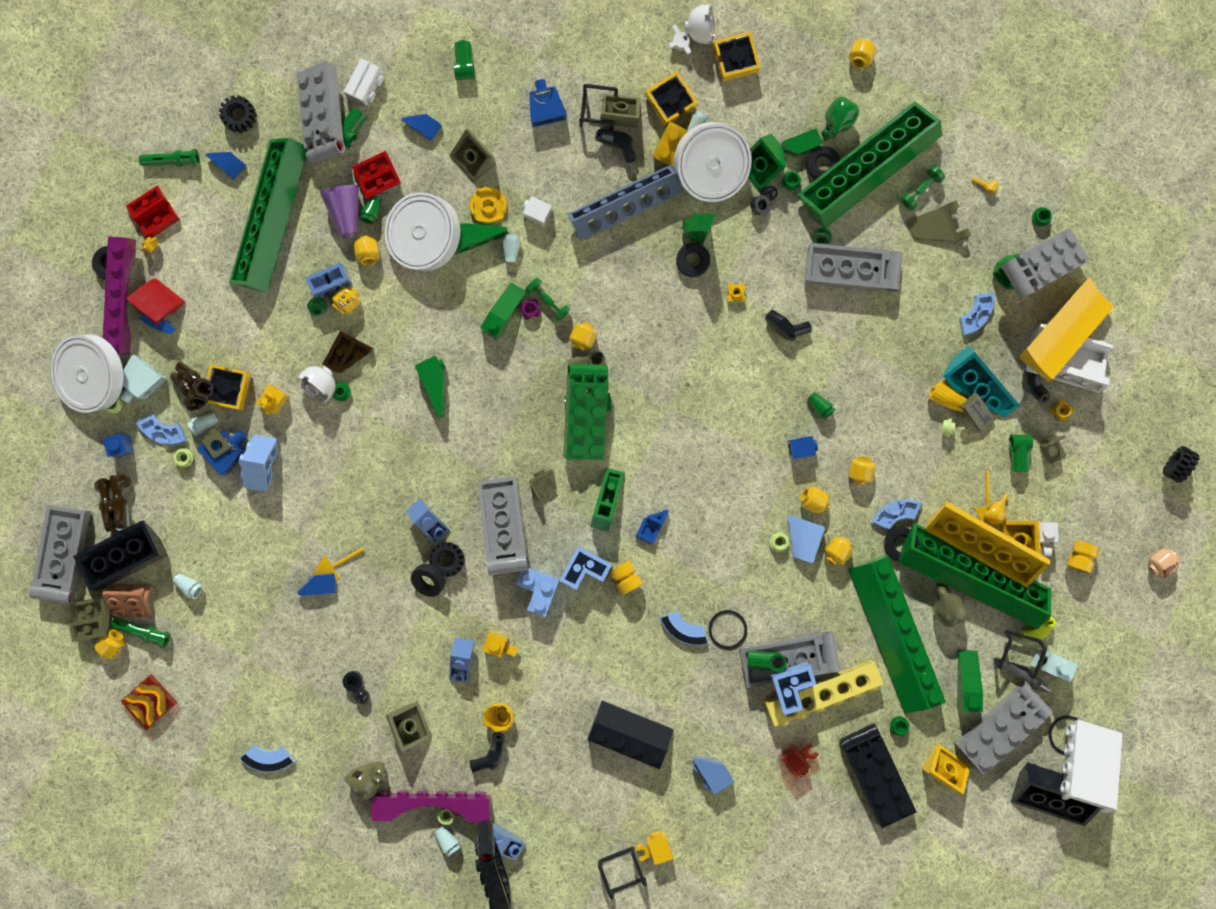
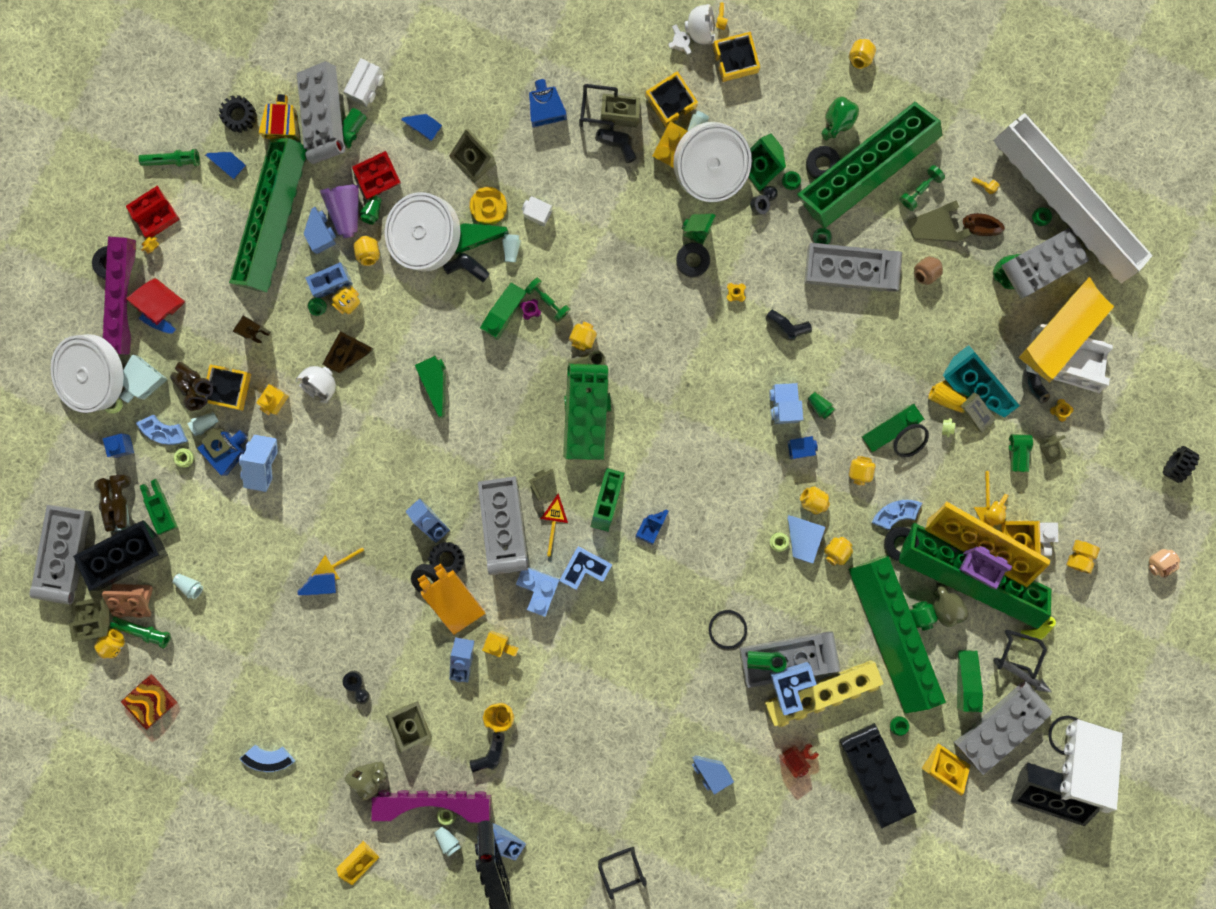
(158, 508): none -> green hinge
(248, 329): none -> dark brown hinge
(279, 120): none -> torso
(317, 232): none -> medium blue slope
(347, 392): green plate -> none
(357, 863): none -> yellow slope
(451, 600): none -> light orange tile
(463, 56): green piece -> none
(469, 264): none -> black arm
(554, 513): none -> piece
(625, 577): yellow wheel -> none
(629, 194): sand blue brick -> none
(630, 734): black slope -> none
(658, 848): yellow brick -> none
(684, 631): tile -> none
(721, 22): none -> yellow hand
(785, 404): none -> light blue brick
(802, 143): green piece -> none
(892, 427): none -> green slope
(903, 432): none -> black piece
(924, 615): none -> green head
(928, 270): none -> medium nougat head
(979, 313): light blue tile -> none
(983, 224): none -> reddish brown arm
(984, 566): none -> medium lavender bracket
(1056, 665): light aqua torso -> none
(1073, 198): none -> white piece

